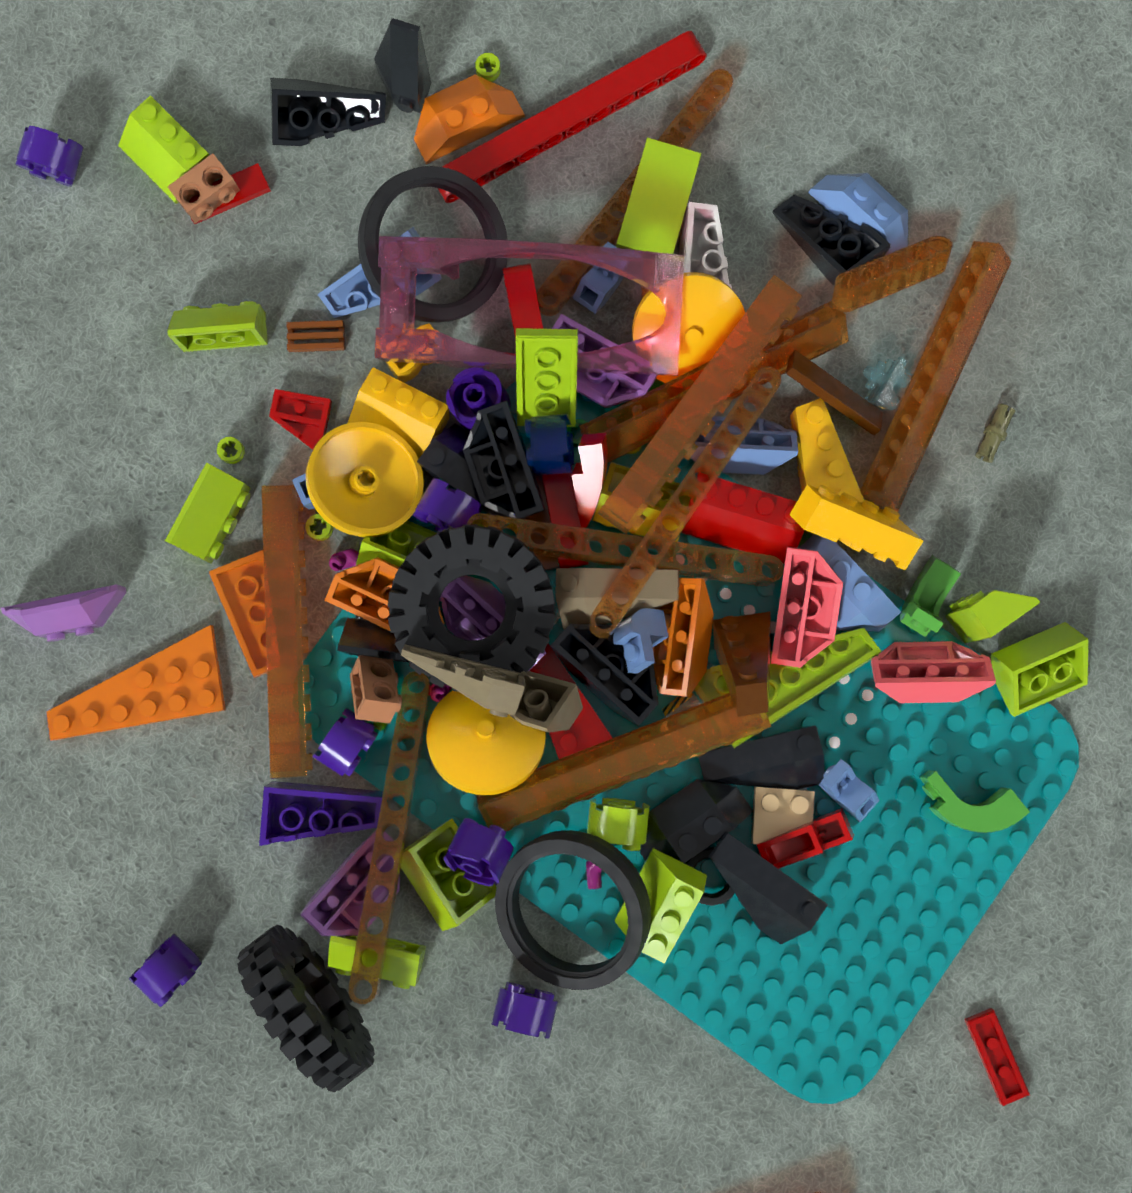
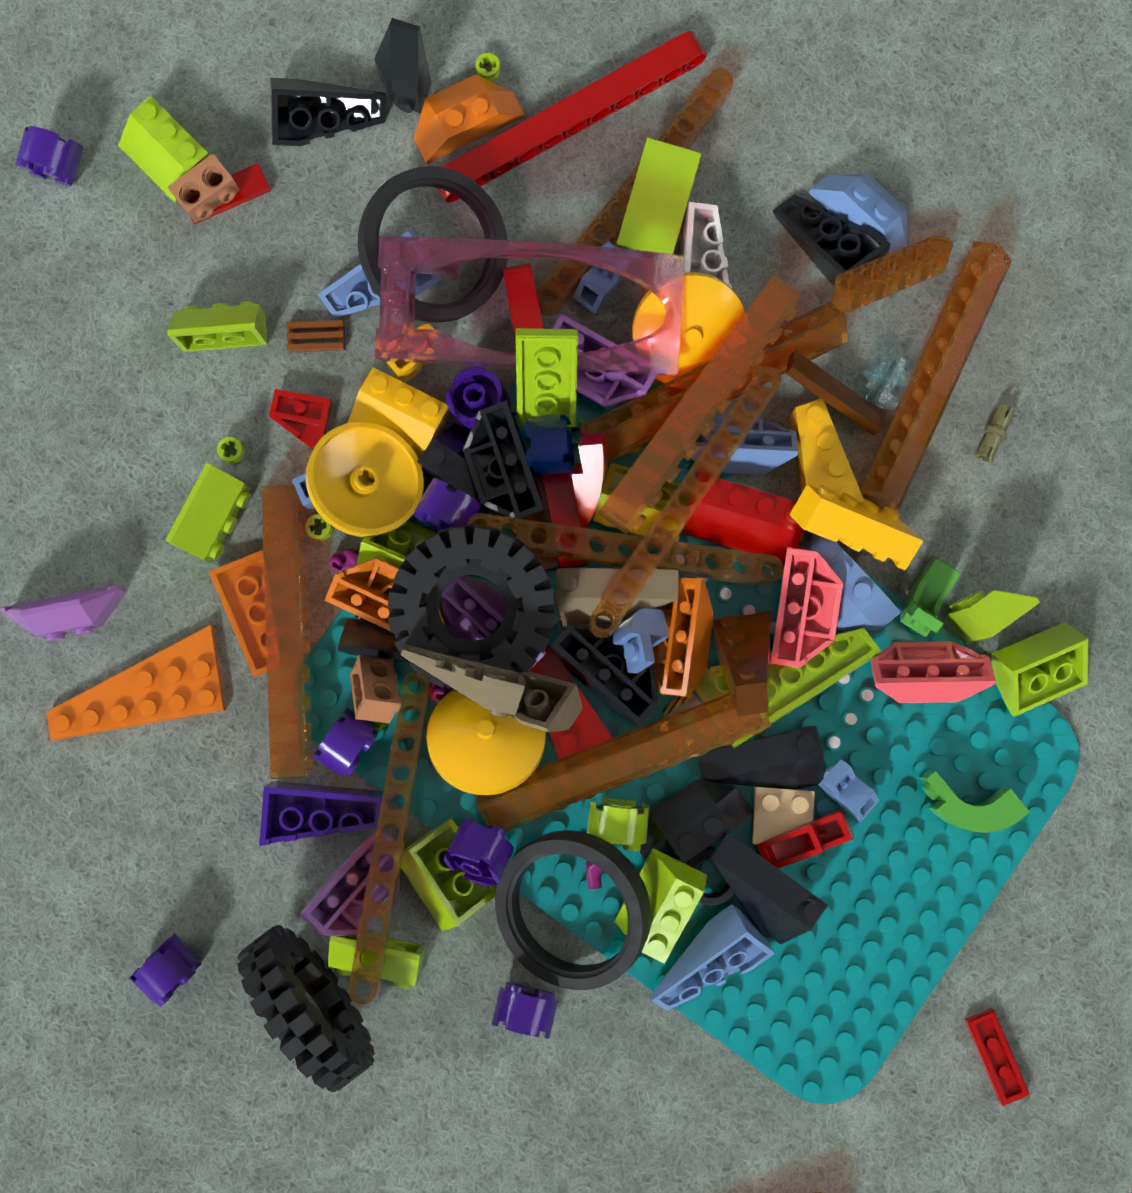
(720, 949): none -> medium blue wedge

